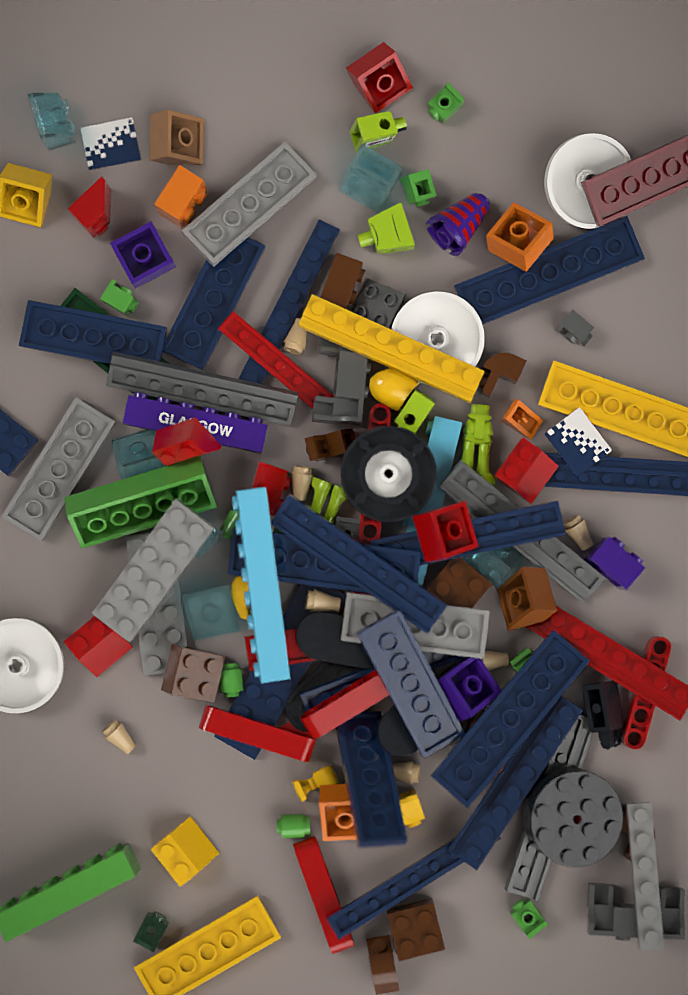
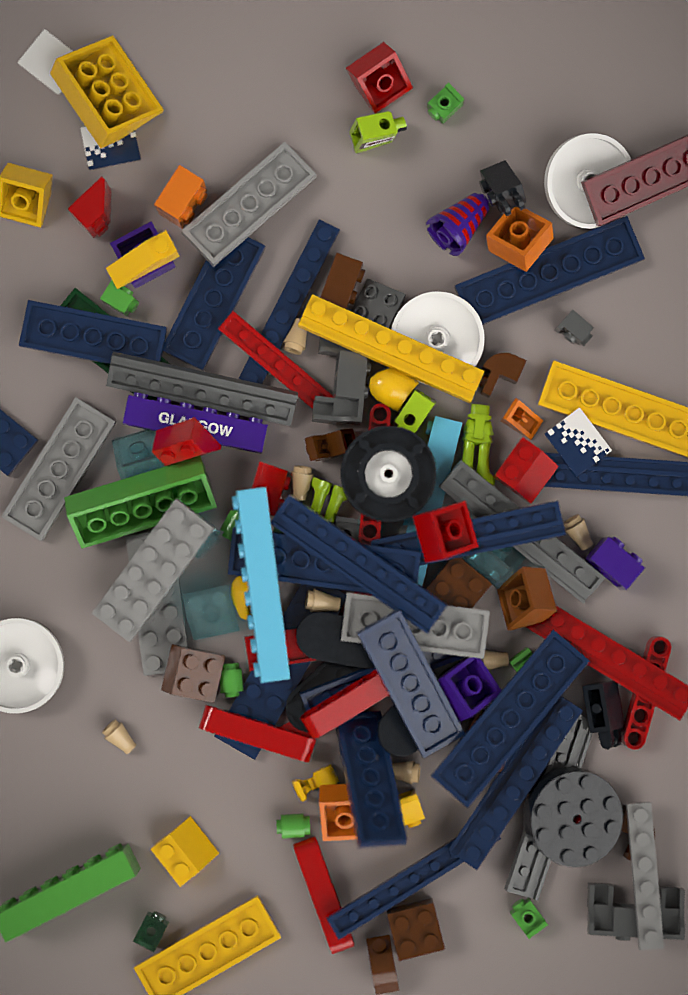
(41, 58): none -> white sticker
(52, 119): clear light blue slope -> none
(97, 646): red slope -> none
(105, 90): none -> yellow slope
(143, 259): none -> yellow slope
(176, 138): medium nougat slope -> none
(370, 178): clear light blue slope -> none
(388, 231): lime torso -> none
(421, 181): bright green brick -> none
(502, 187): none -> black hinge

